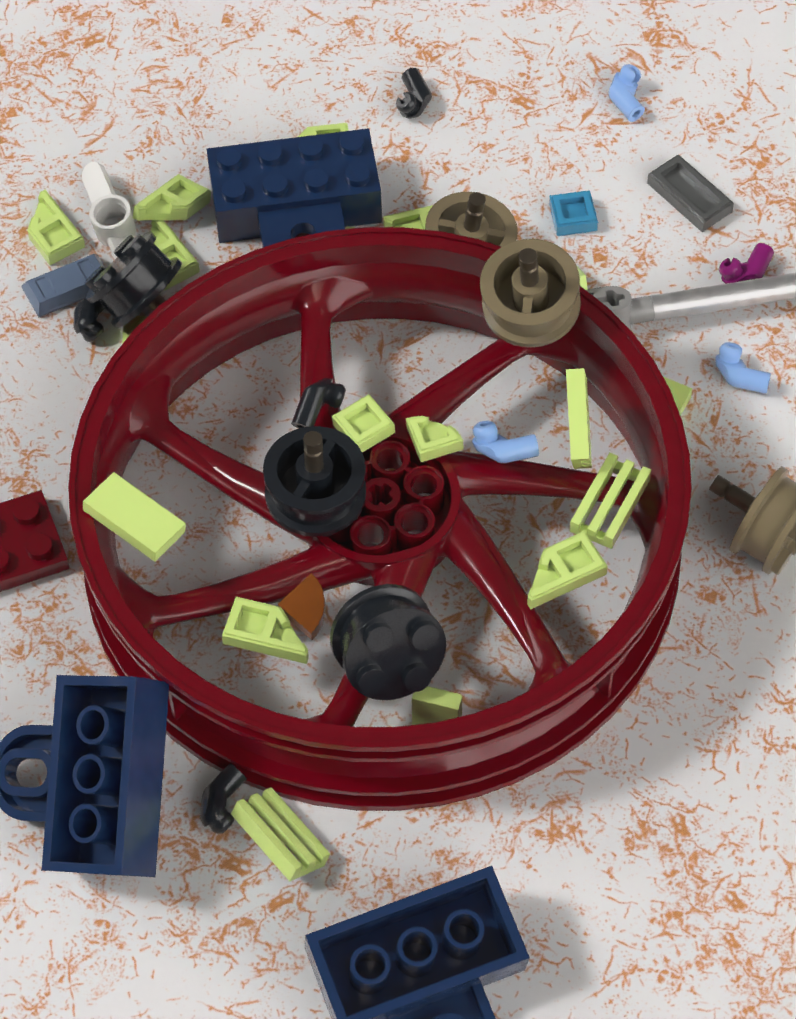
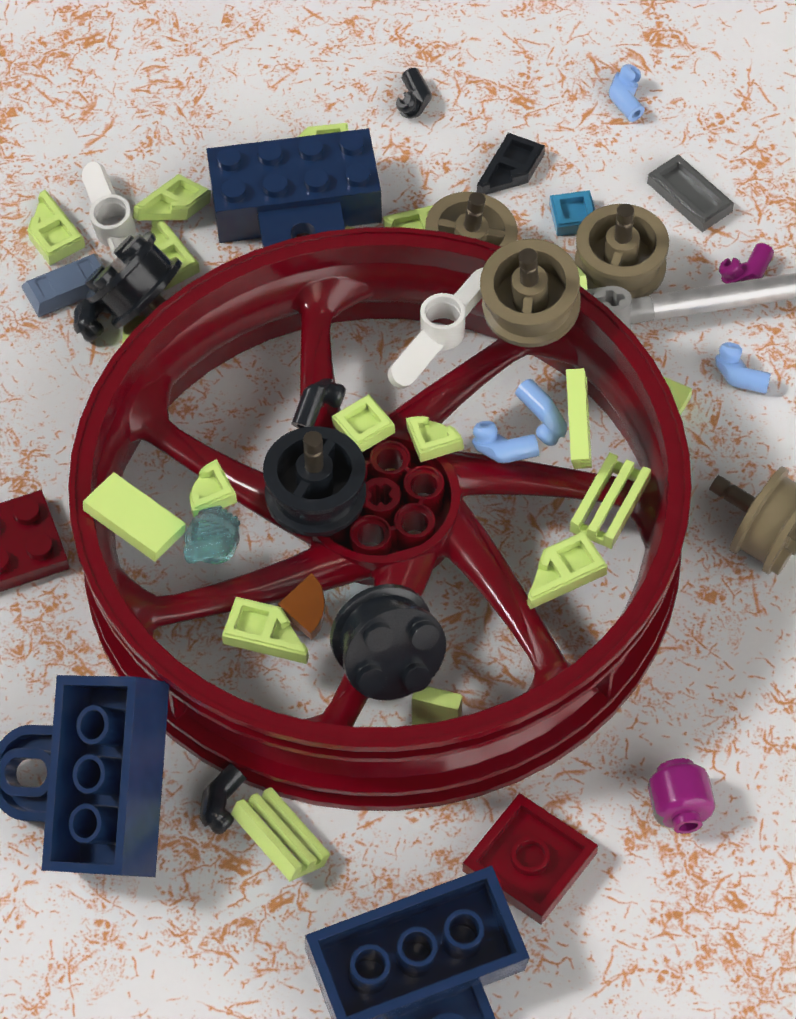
(211, 489): none -> yellowish green tile
(211, 536): none -> clear light blue piece
(436, 337): none -> white piece
(511, 164): none -> black tile
(532, 857): none -> dark red plate
(542, 405): none -> light blue arm
(623, 249): none -> dark tan wheel
(681, 795): none -> magenta head

